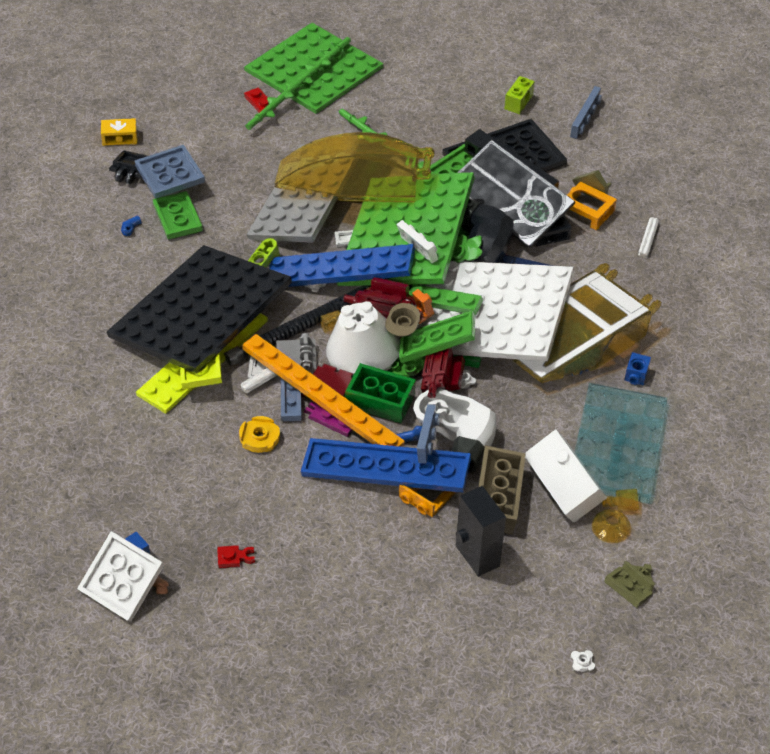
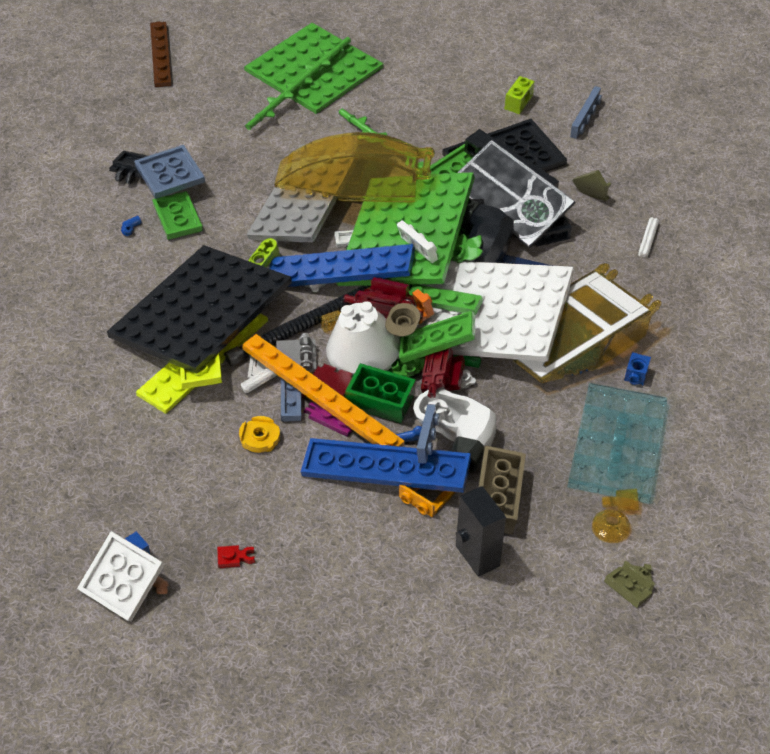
(119, 131): yellow brick -> none
(160, 54): none -> reddish brown plate
(257, 99): red plate -> none
(565, 476): white brick -> none
(581, 666): white plate -> none
(597, 217): light orange panel -> none

